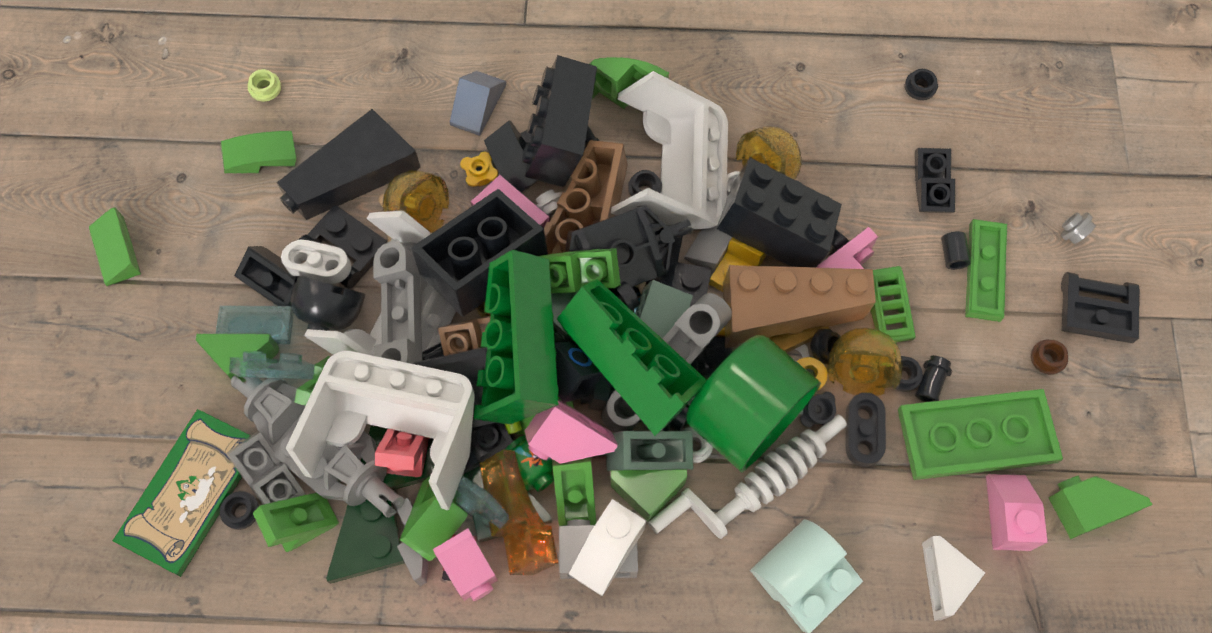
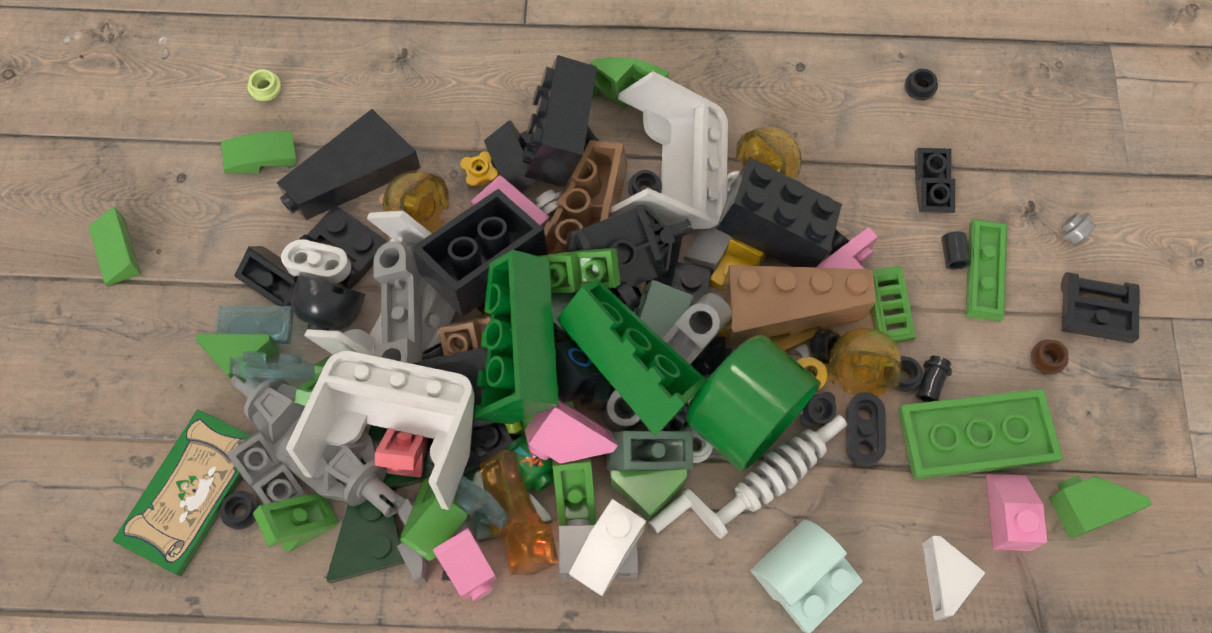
(475, 101): sand blue slope -> none

